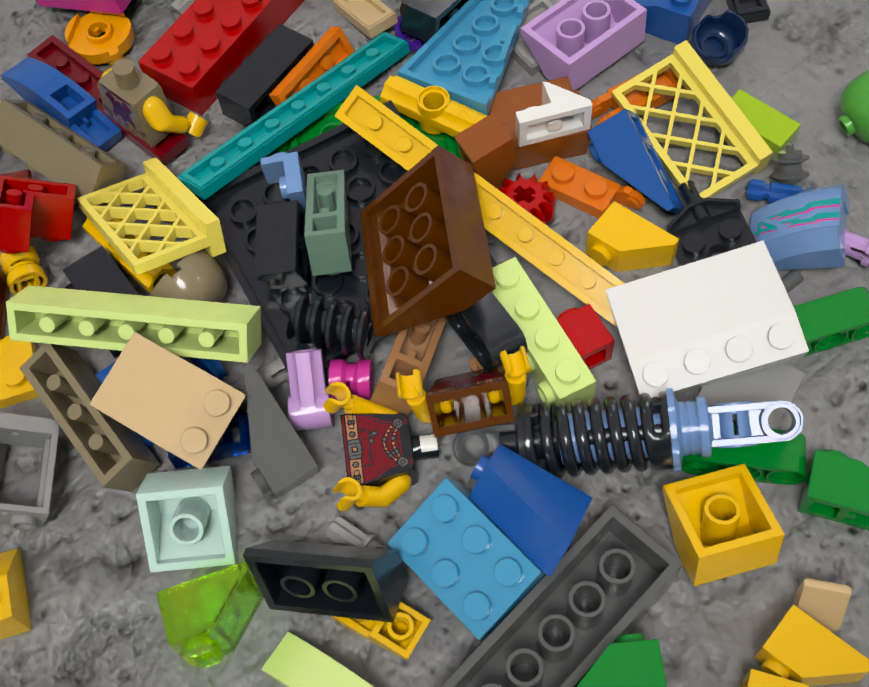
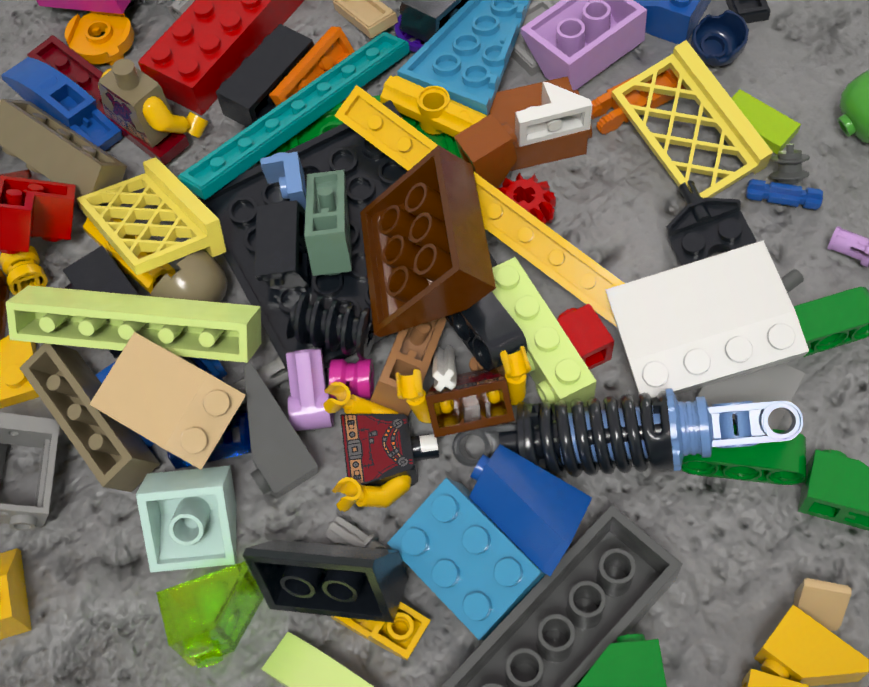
(444, 368): none -> white axle
(587, 189): orange hinge -> none
(628, 151): blue slope -> none
(629, 241): yellow slope -> none
(721, 524): yellow slope -> none
(805, 228): medium blue slope -> none

